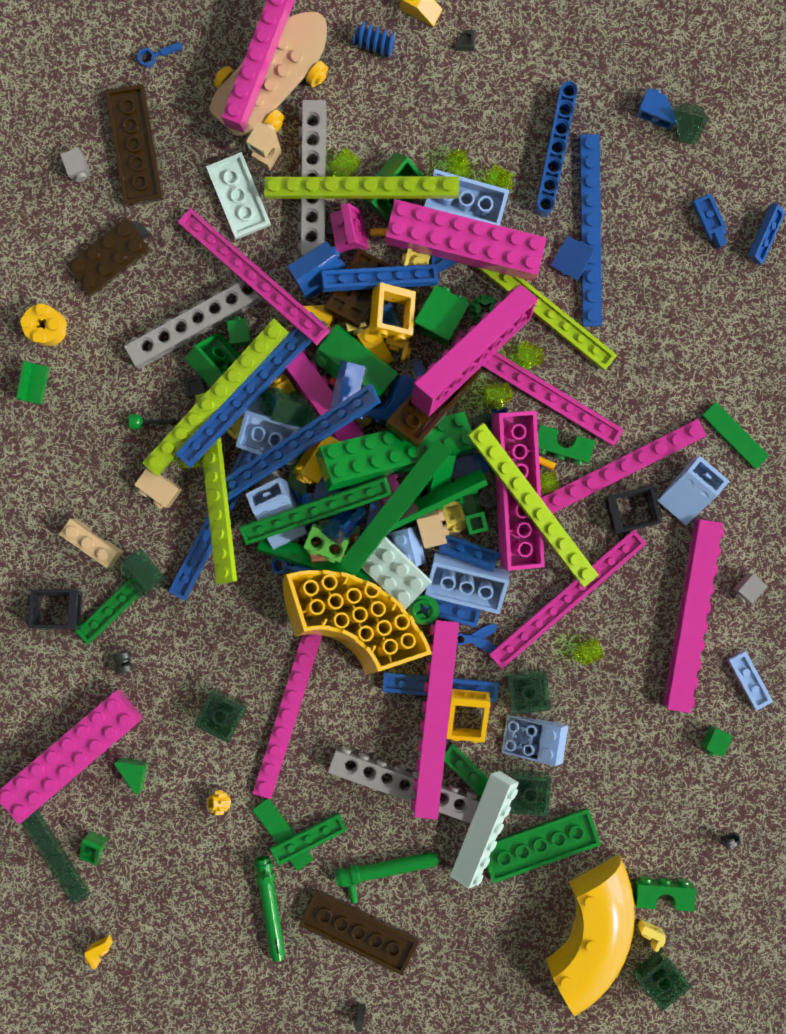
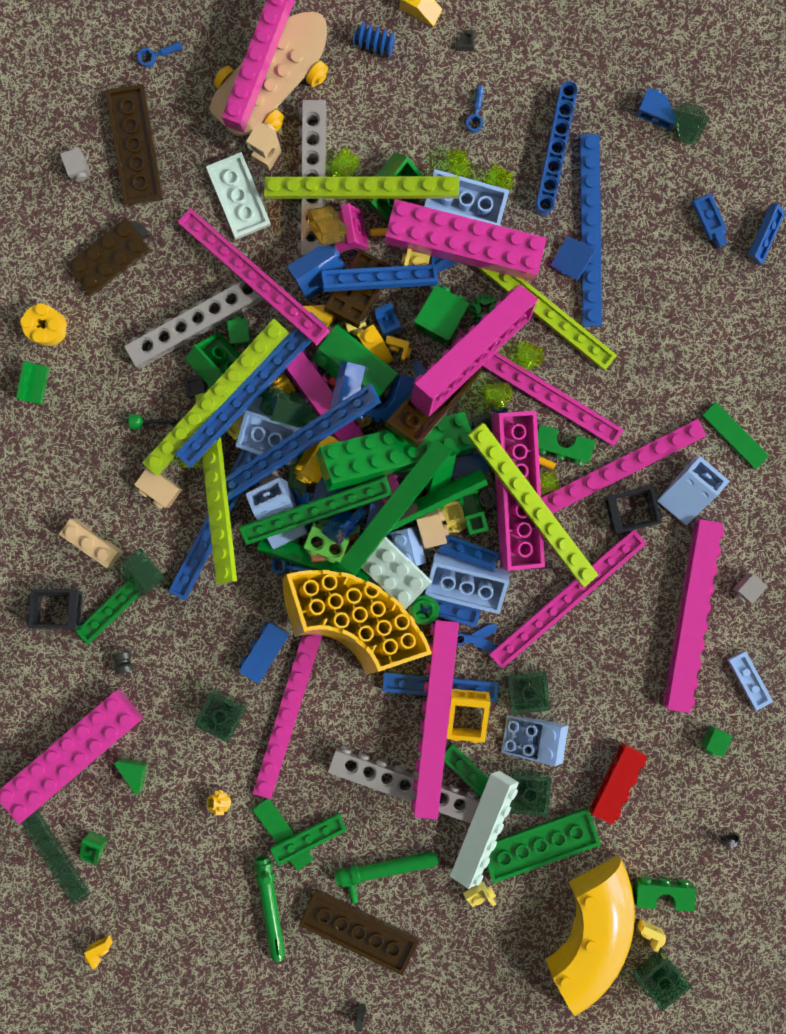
(263, 651): none -> blue brick
(326, 225): none -> clear yellow brick
(396, 295): yellow window -> none
(477, 106): none -> blue piece
(479, 893): none -> light yellow bracket
(588, 651): clear neon green brick -> none
(617, 783): none -> red brick

